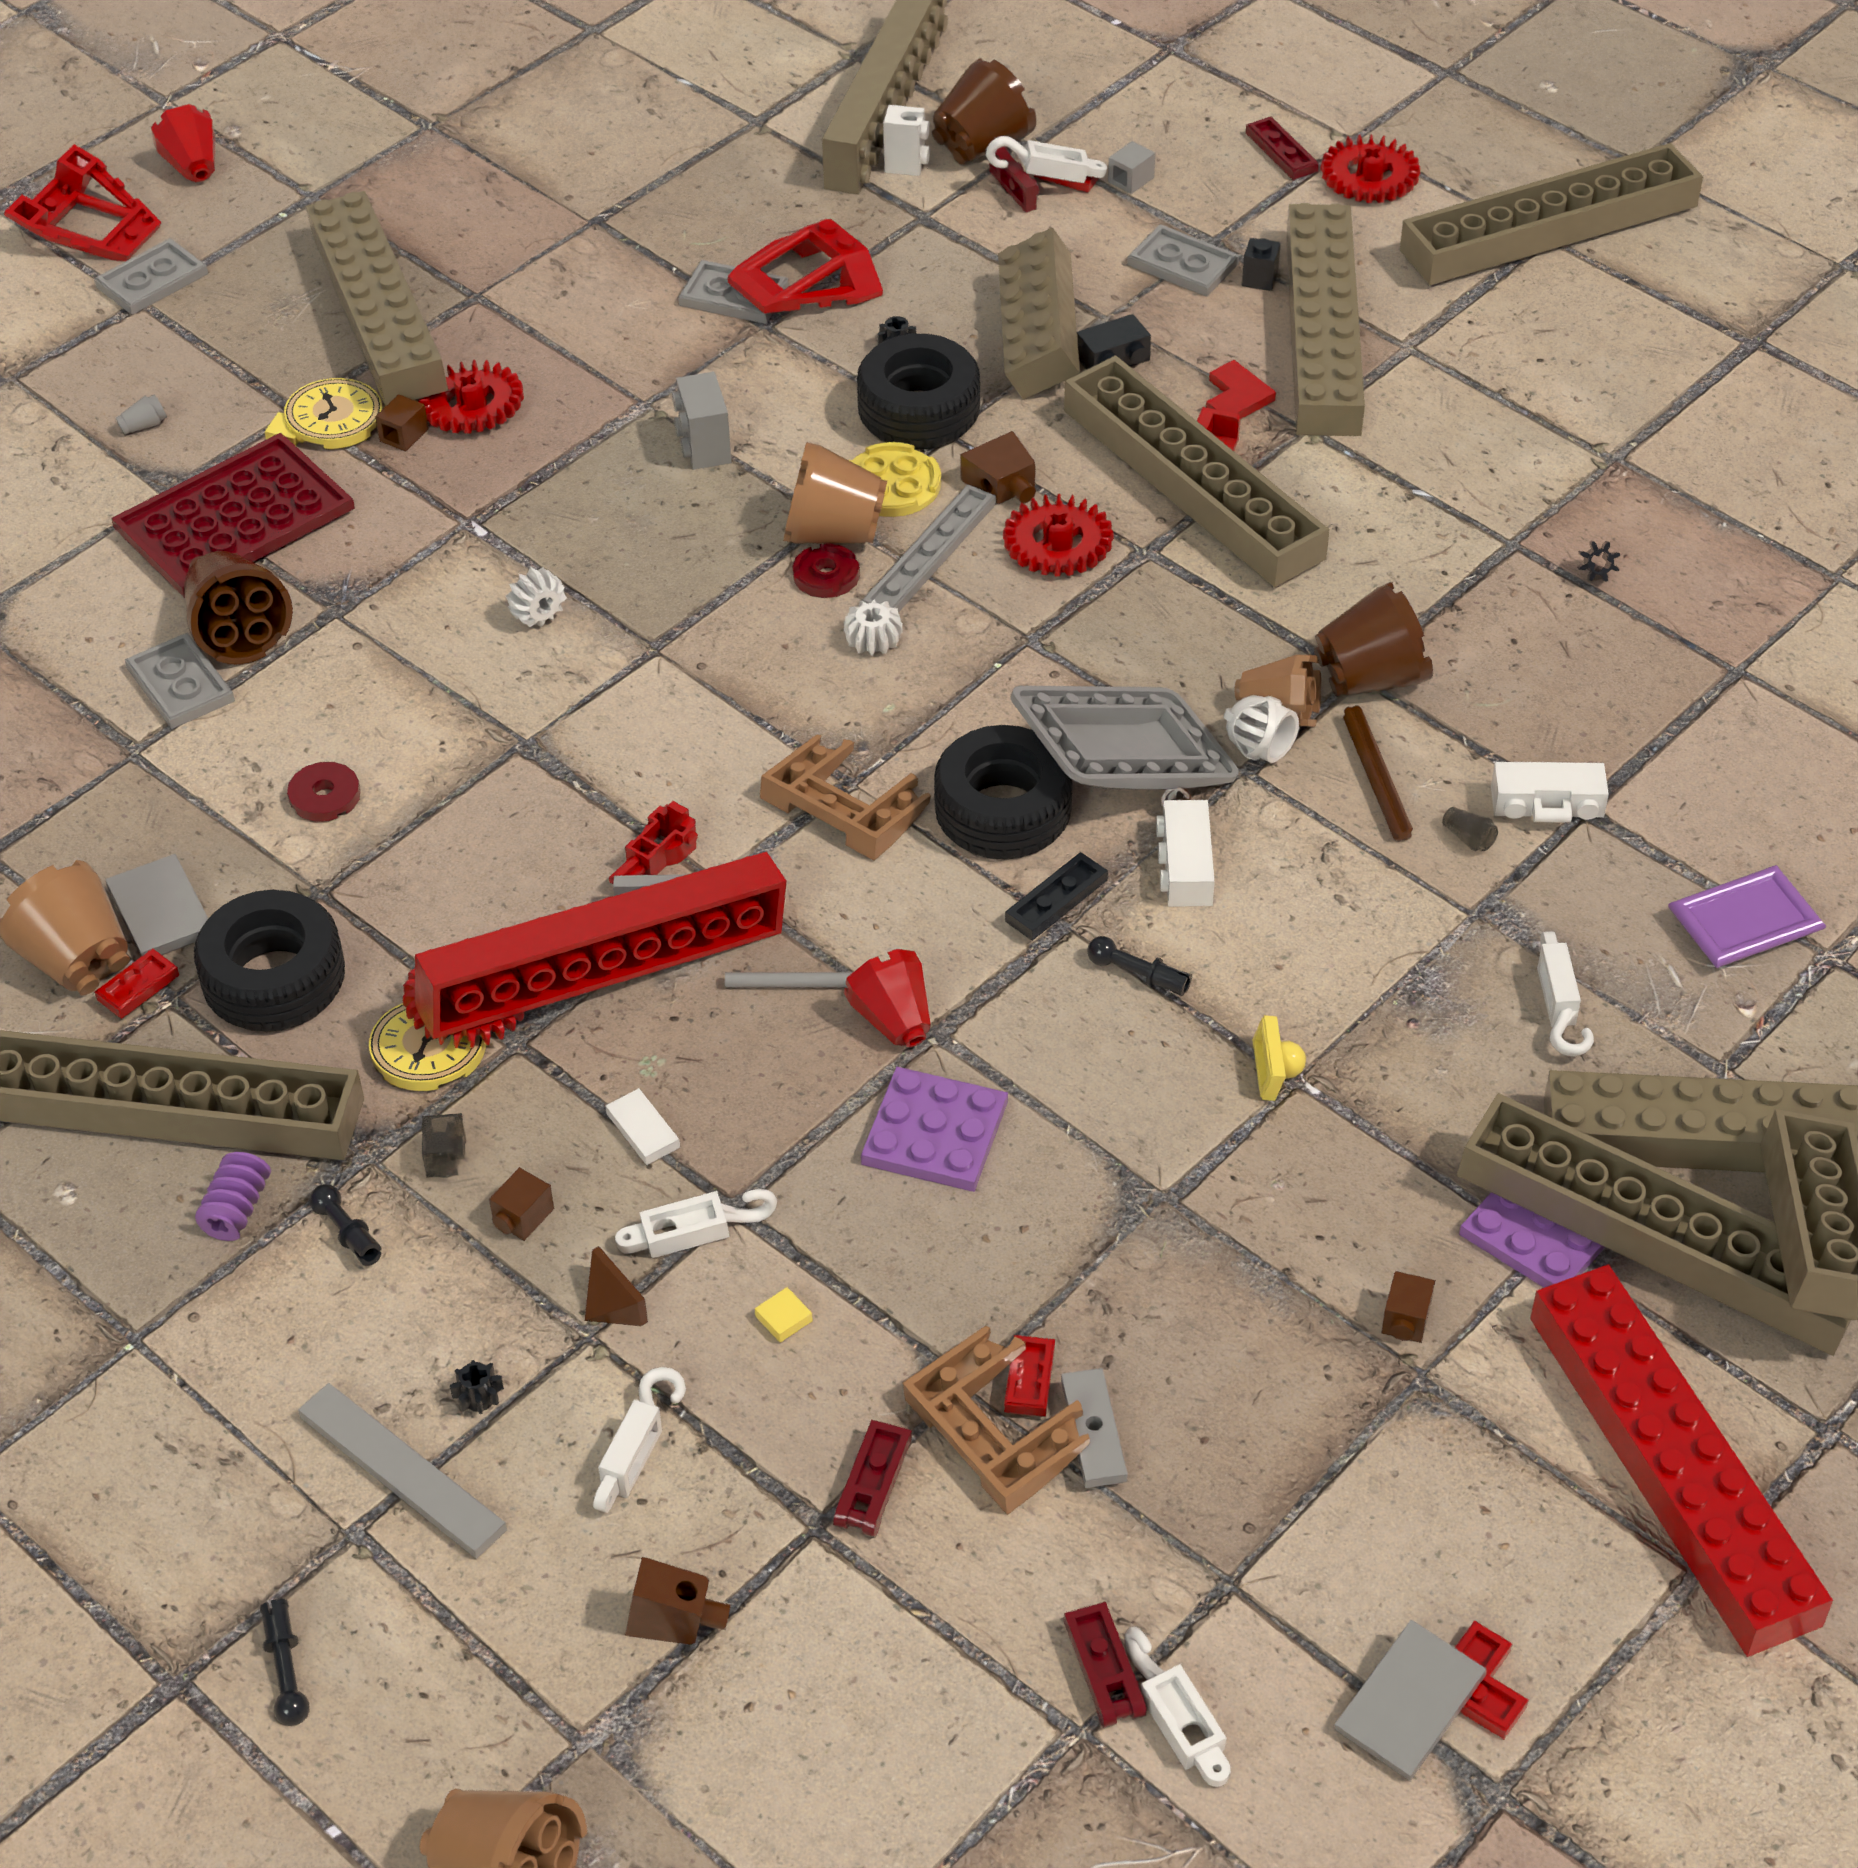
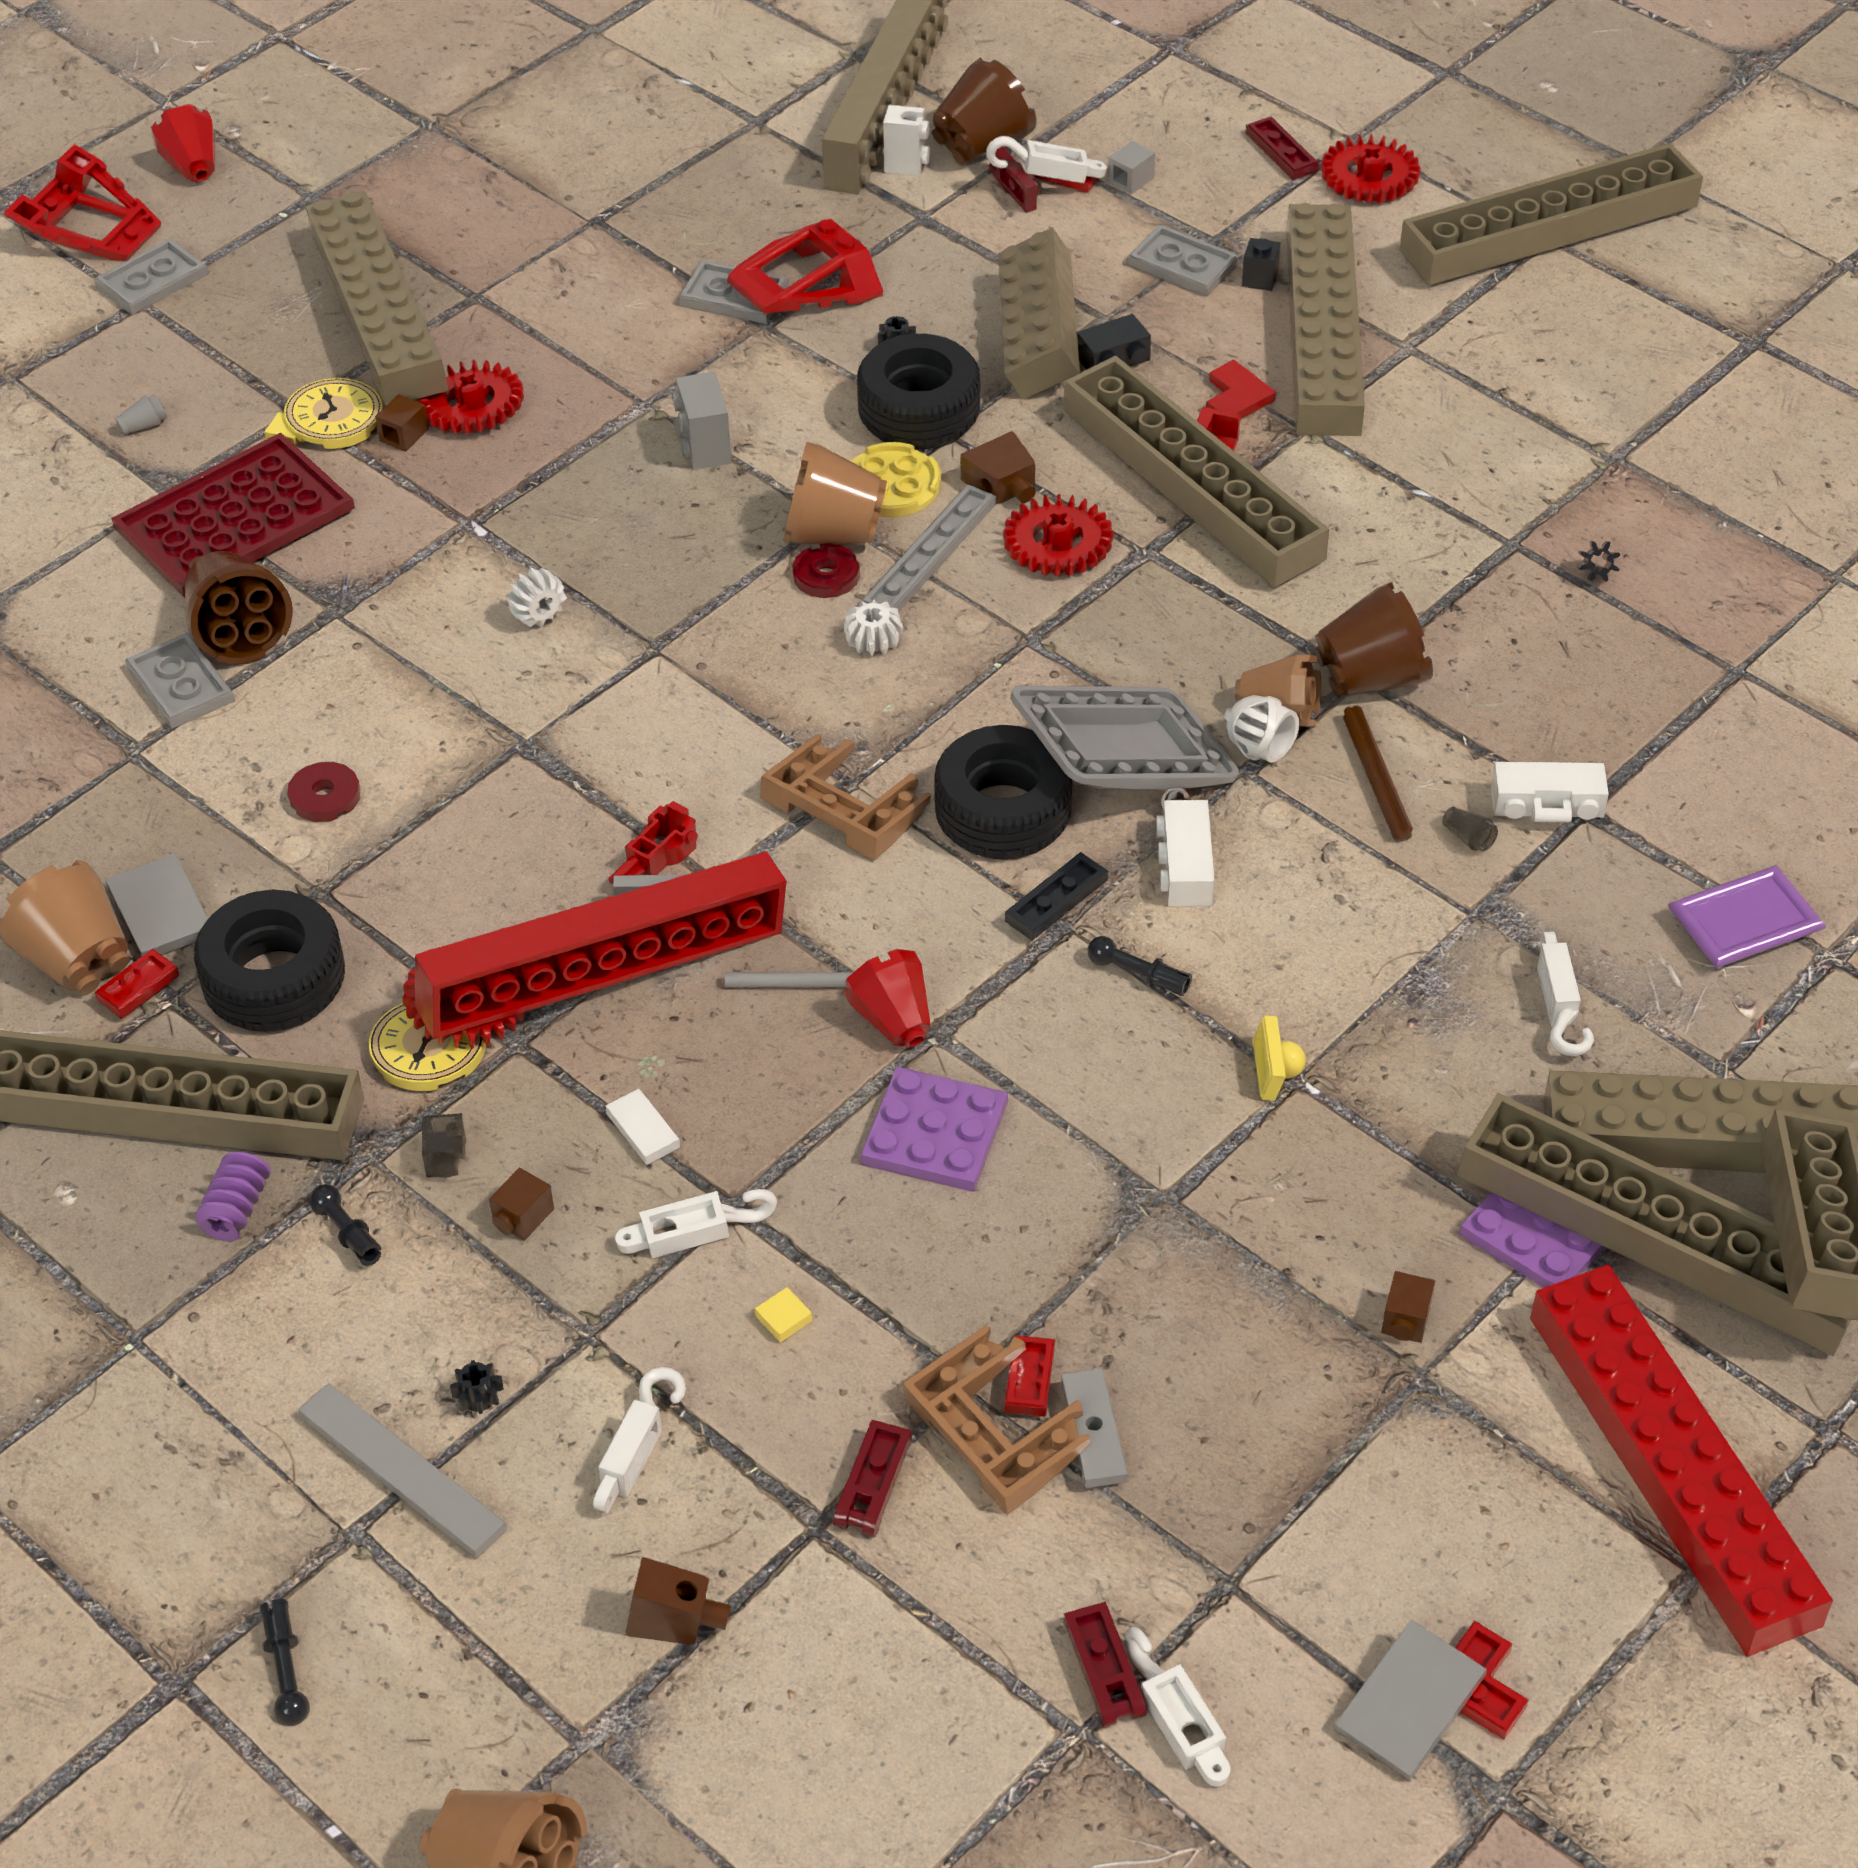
(611, 1295): reddish brown slope -> none

